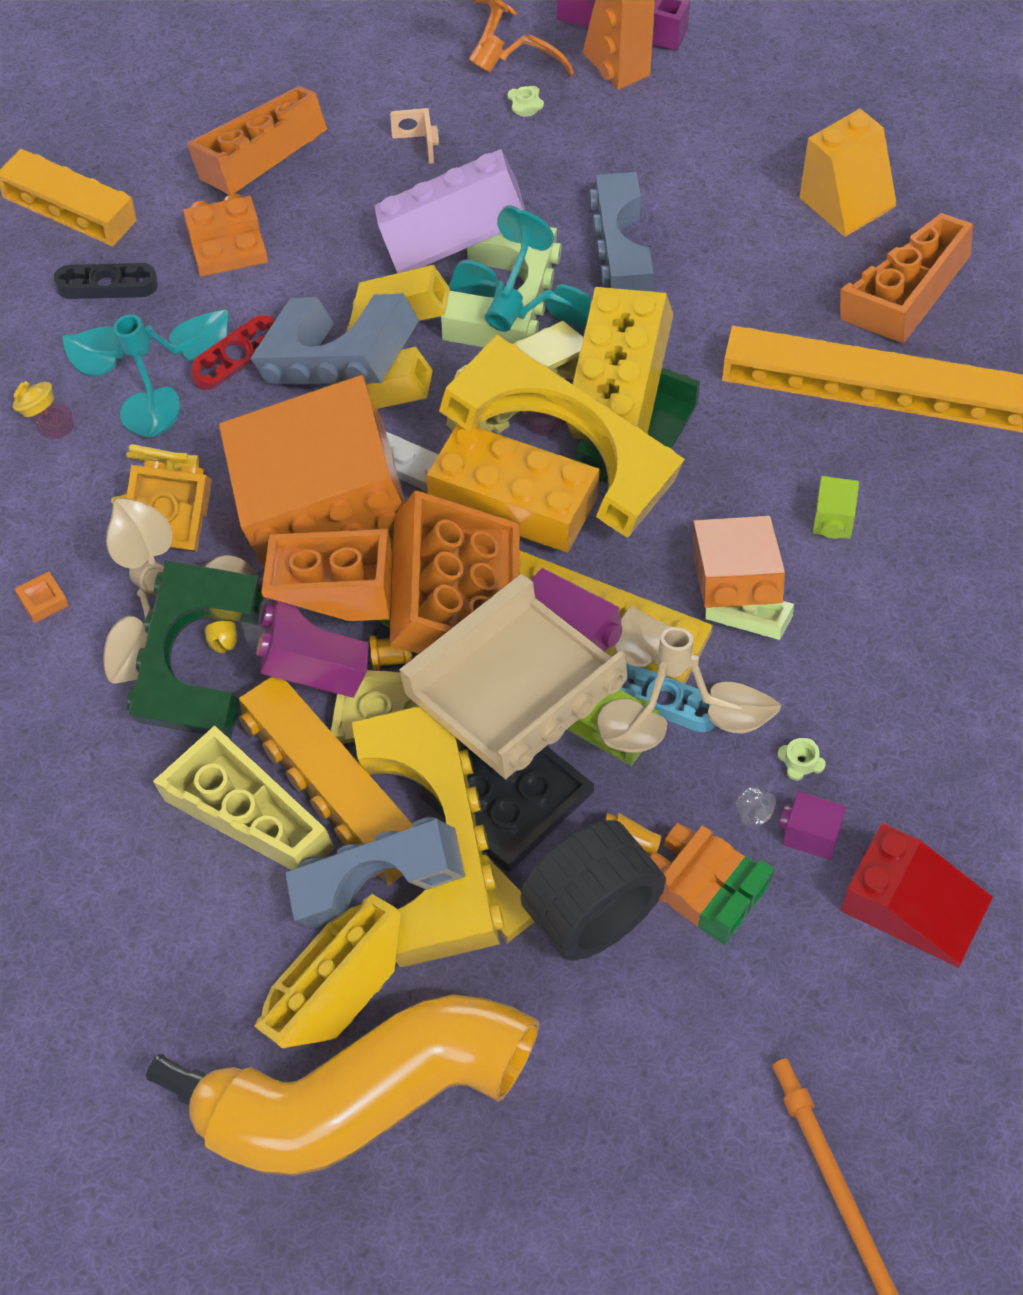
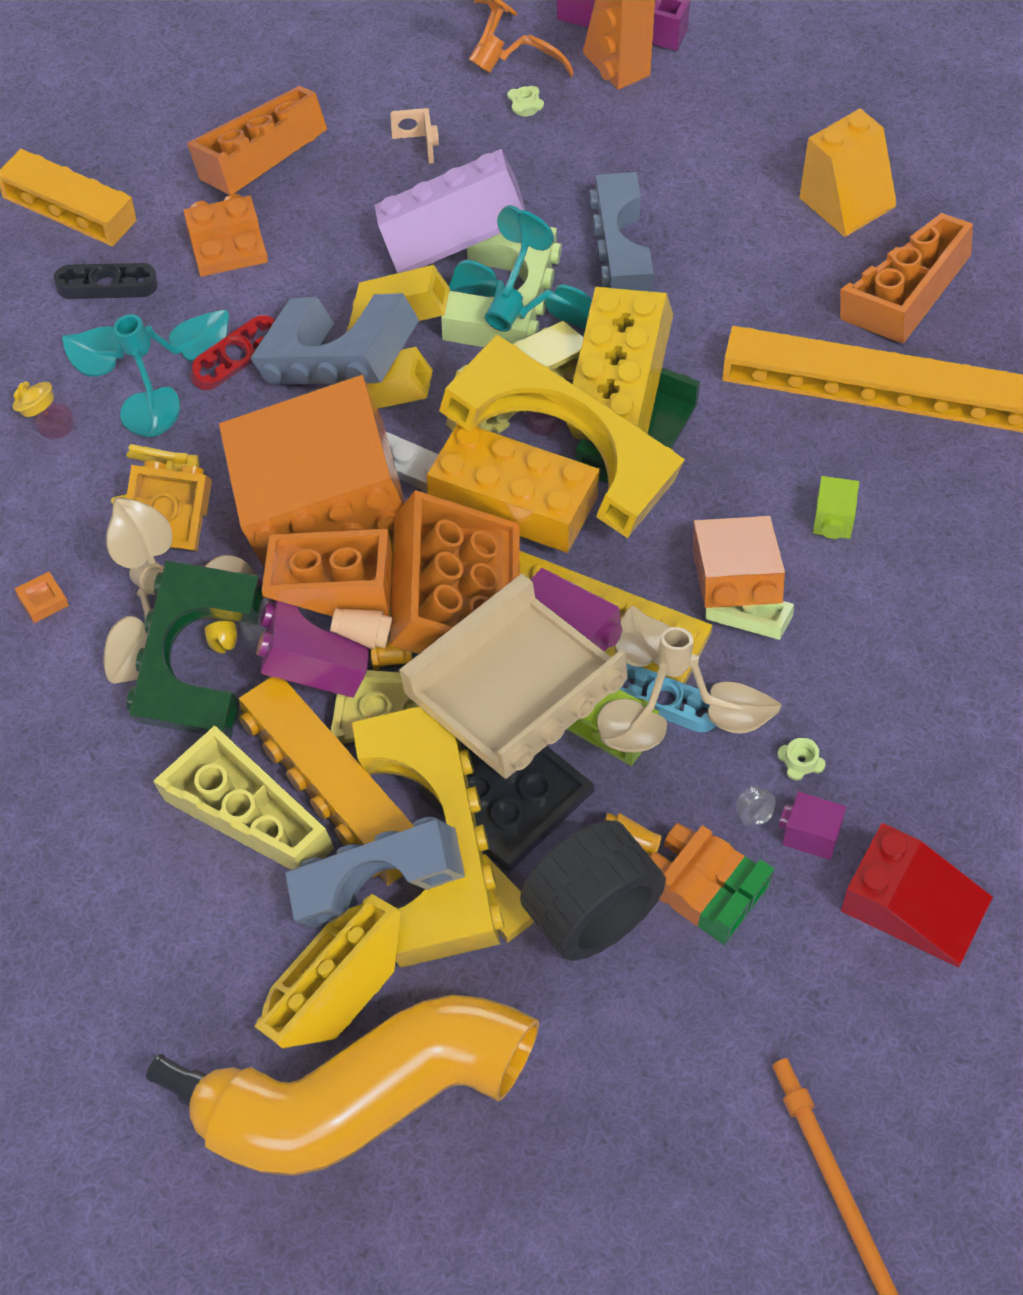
(362, 626): none -> light nougat cone

